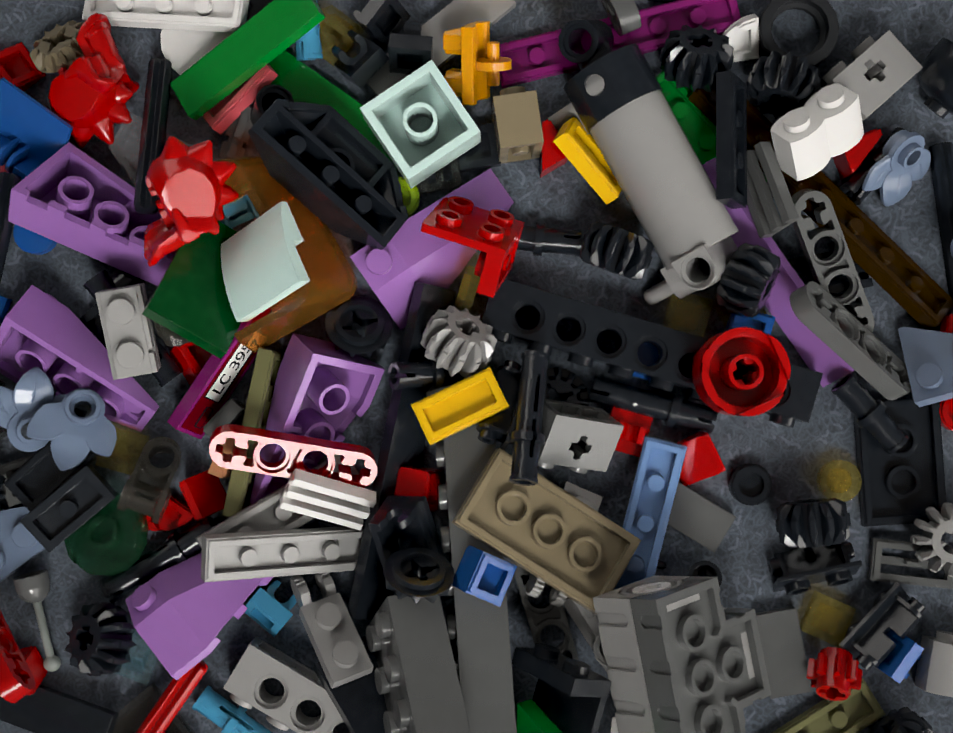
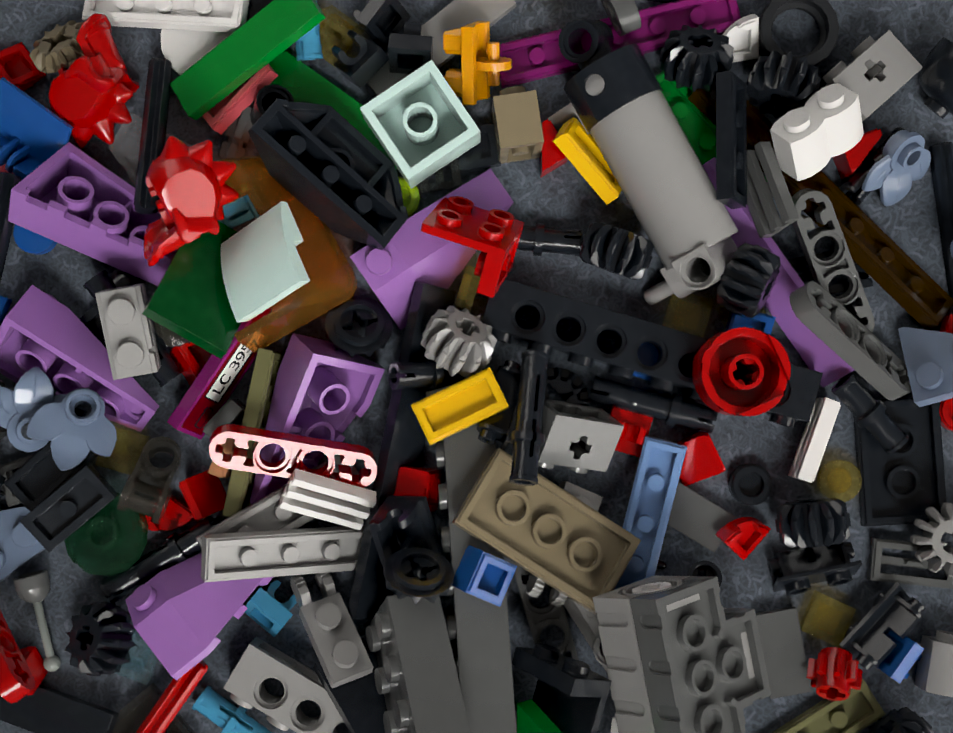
(743, 535): none -> red tile
(814, 440): none -> white tile

